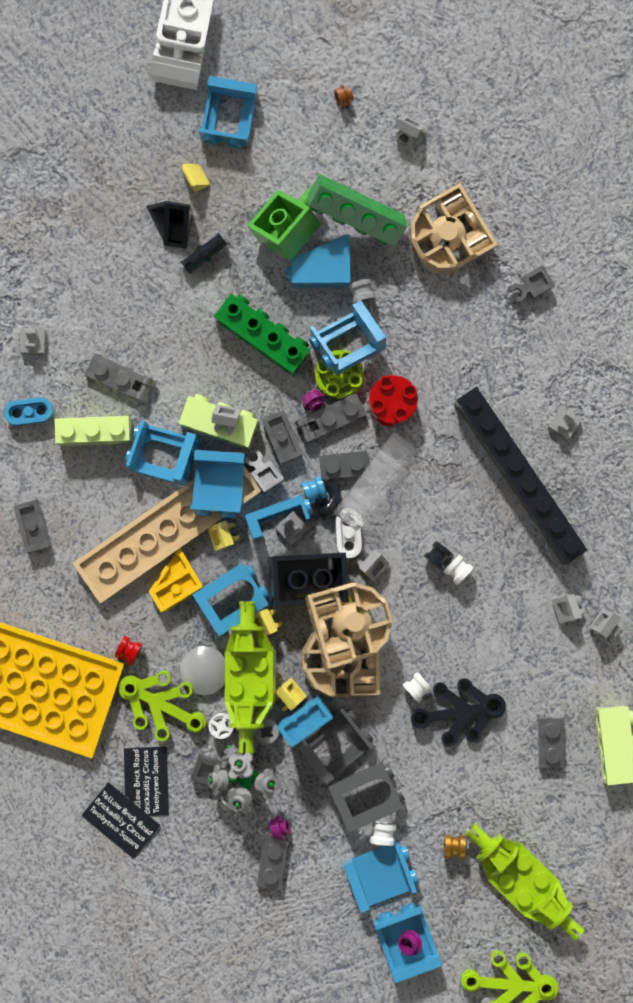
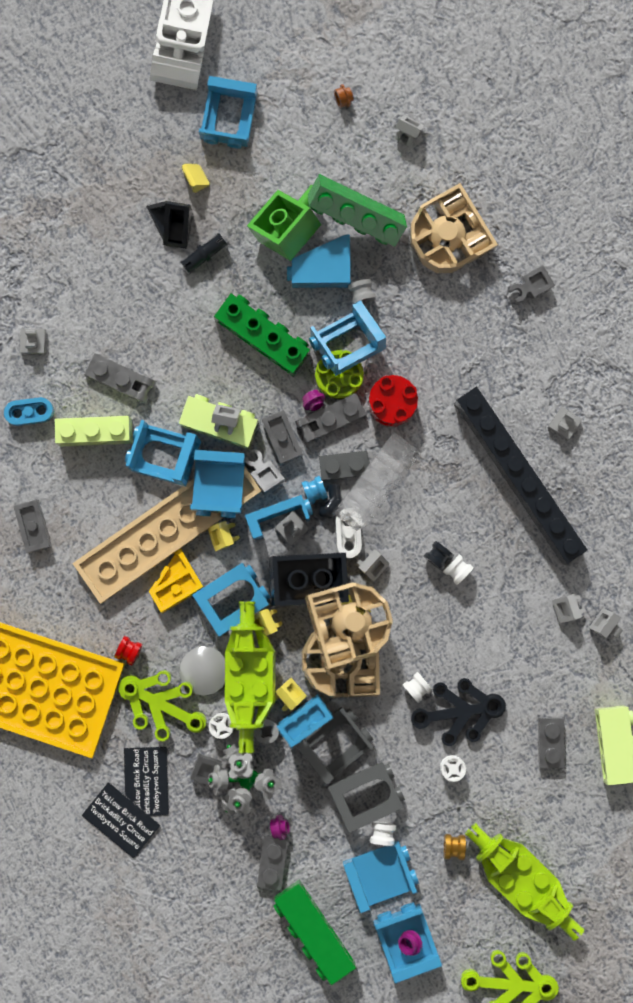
(315, 933): none -> green brick
(456, 768): none -> white wheel

